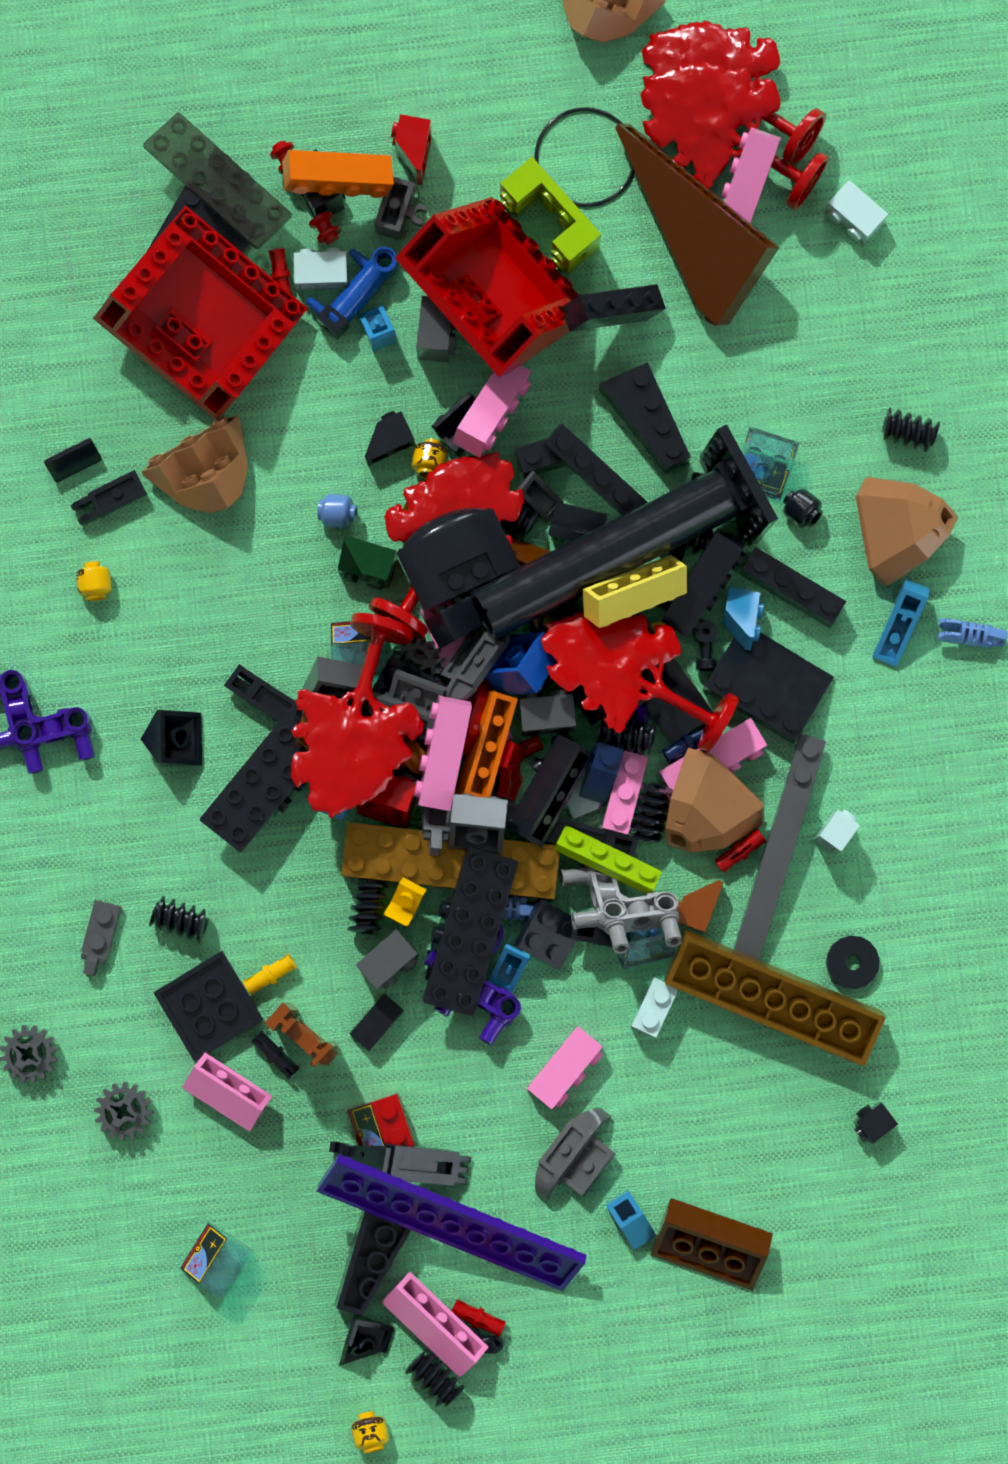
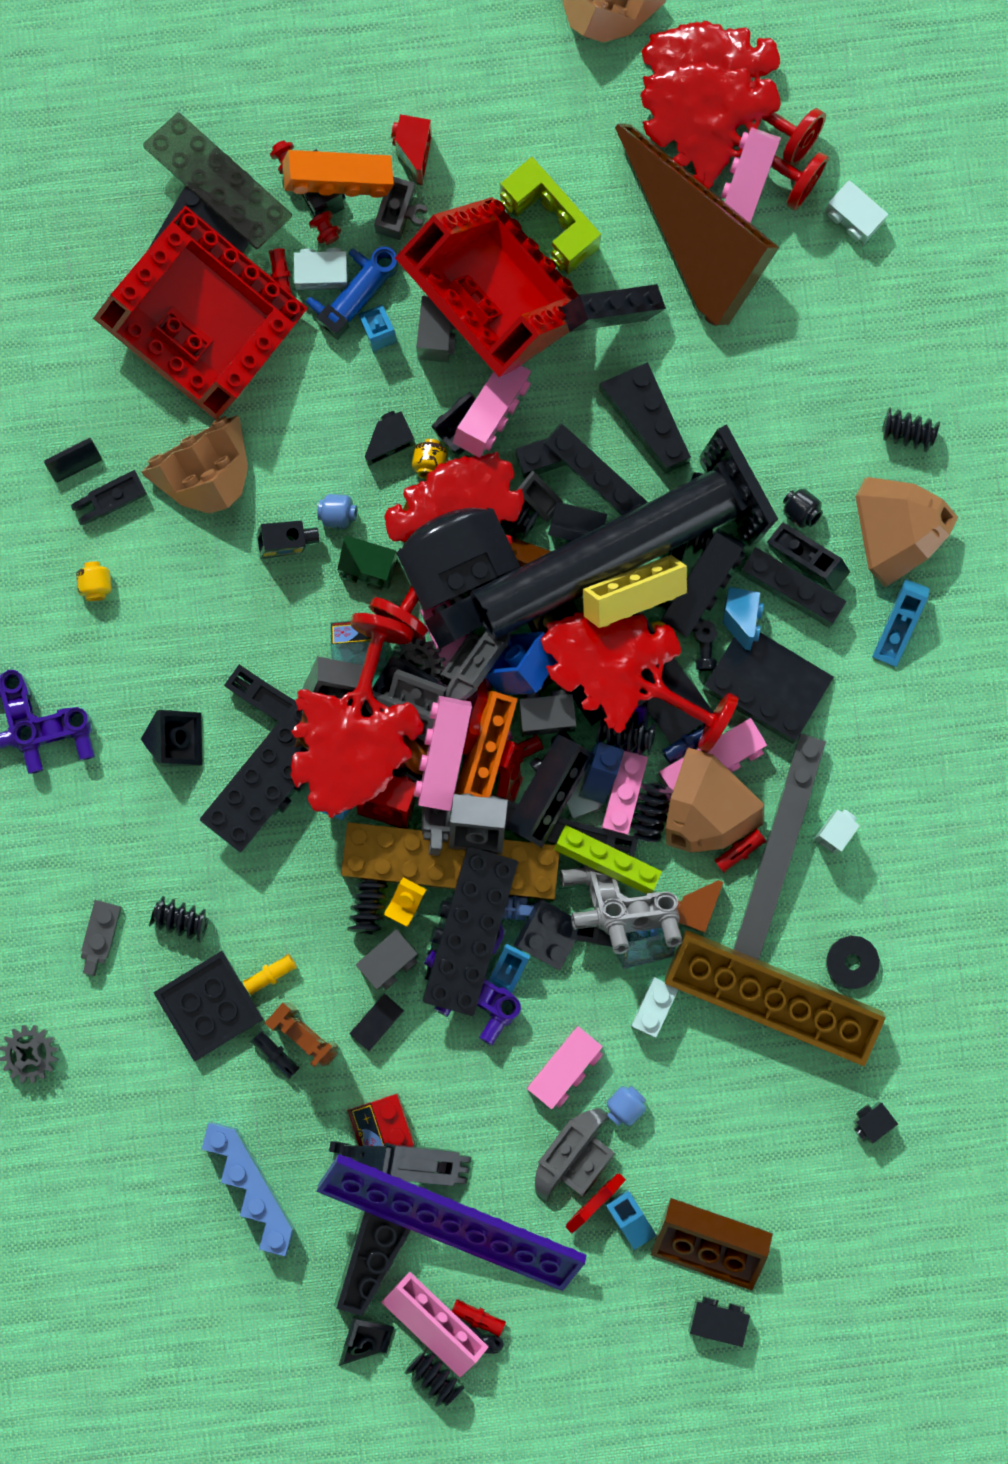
(129, 1100): dark grey gear -> none
(216, 1260): slope -> none
(227, 1092): bright pink brick -> none
(244, 1172): none -> medium blue brick
(274, 541): none -> black torso
(369, 1432): yellow head -> none
(591, 110): black piece -> none
(595, 1202): none -> red tile
(626, 1106): none -> medium blue head
(719, 1322): none -> black brick
(770, 460): clear light blue slope -> none
(809, 556): none -> black slope
(971, 633): medium blue hinge -> none

